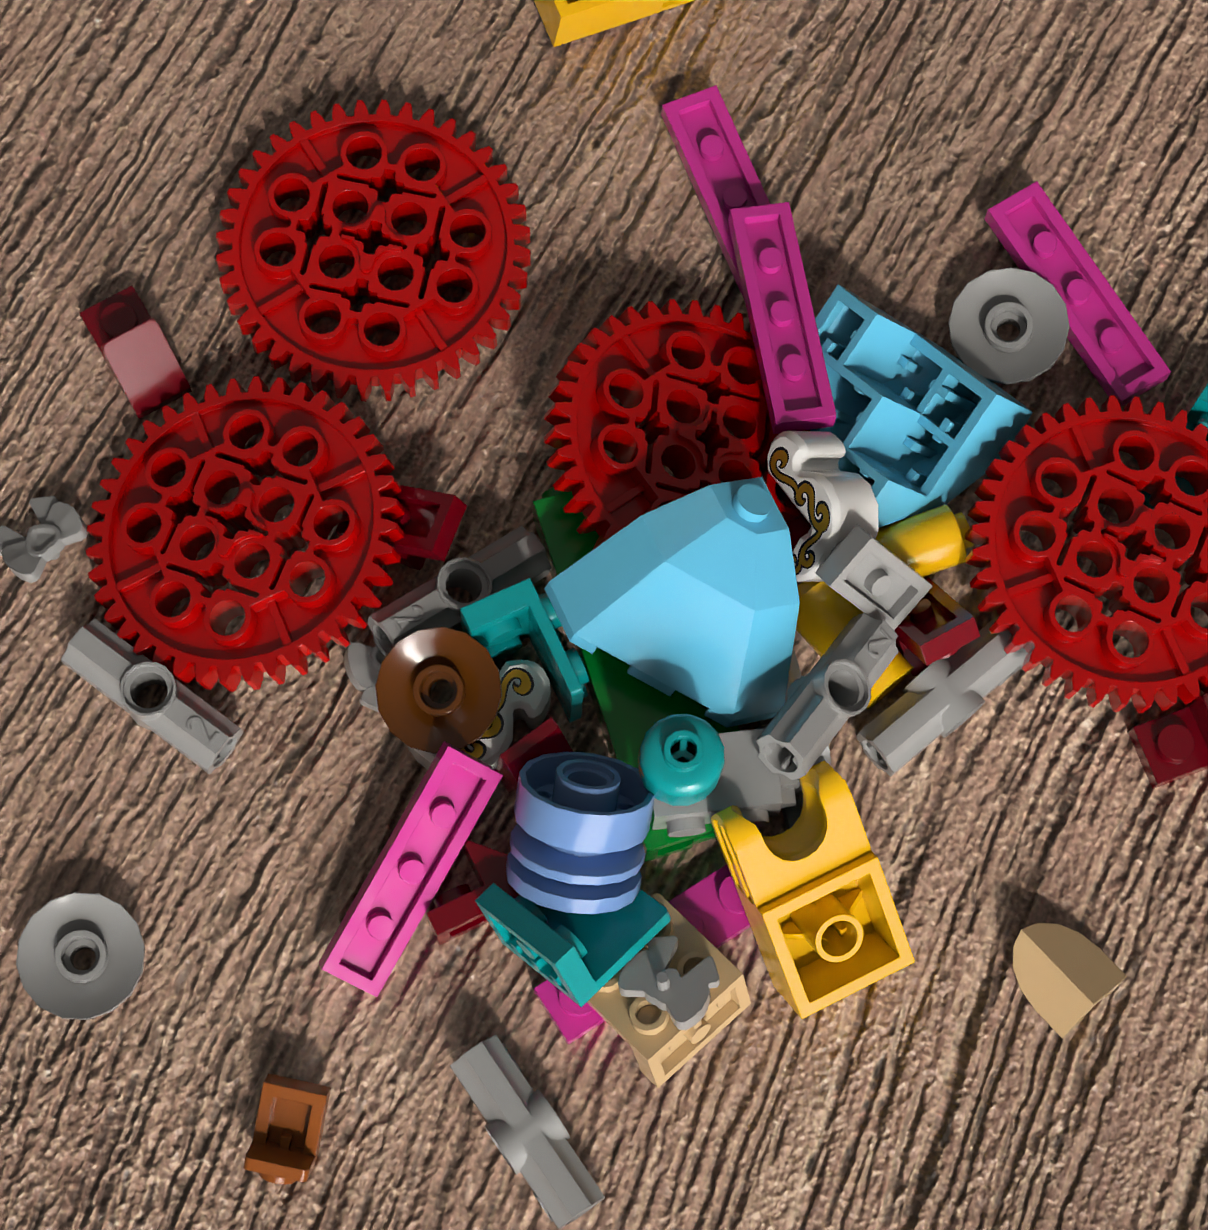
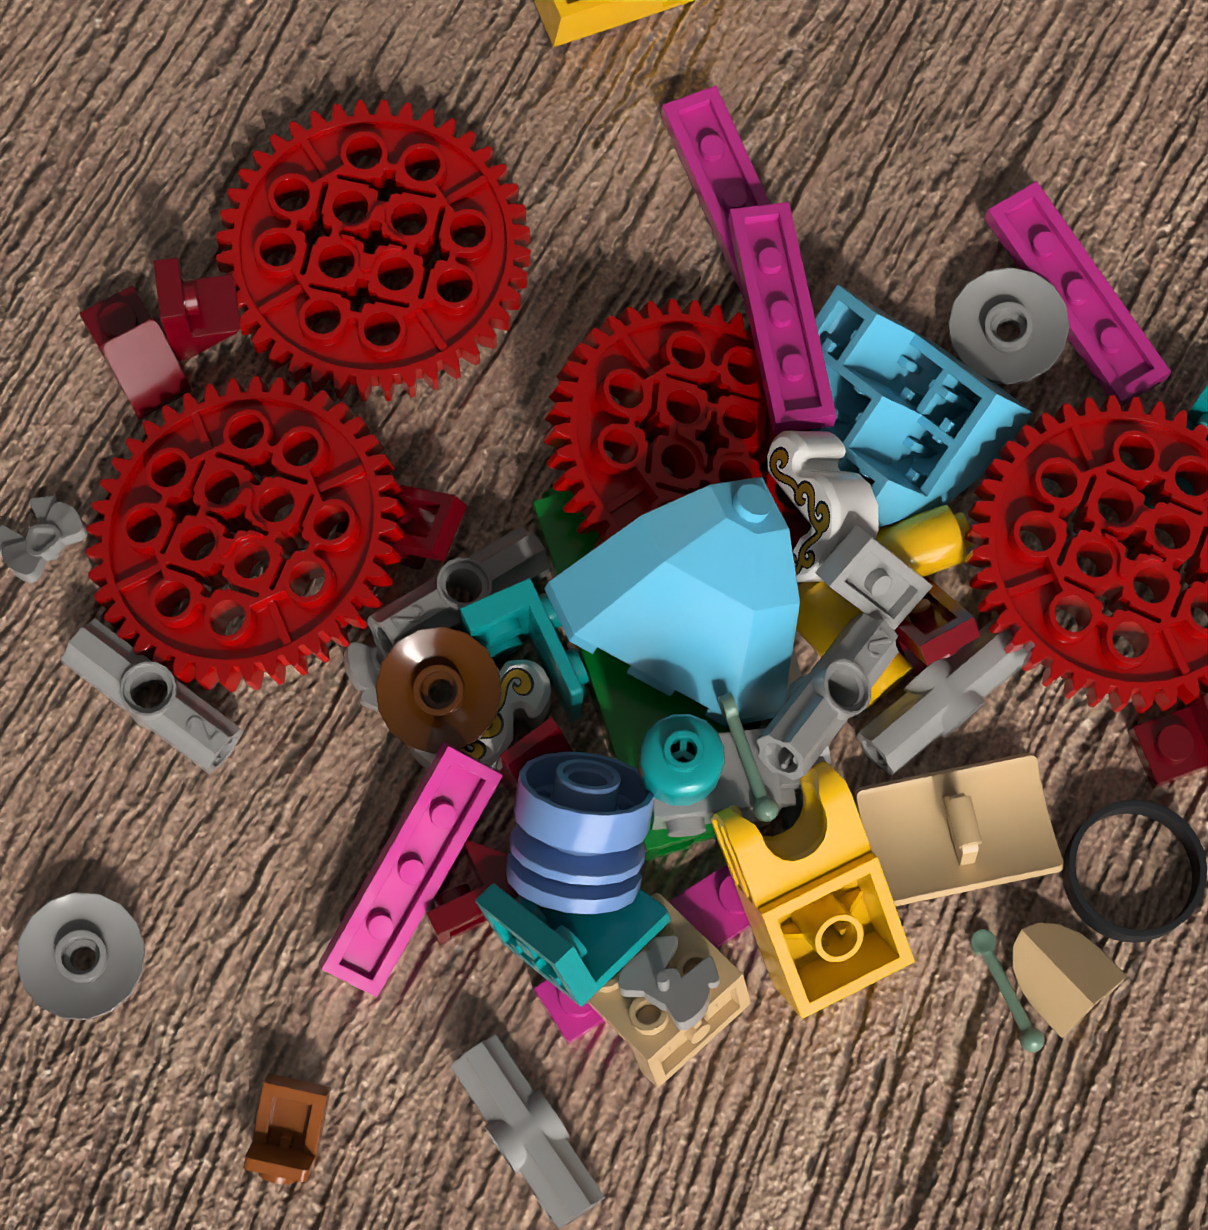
(195, 310): none -> dark red slope
(765, 807): none -> sand green hinge
(960, 828): none -> tan shield
(983, 944): none -> sand green hinge
(1178, 827): none -> black tyre

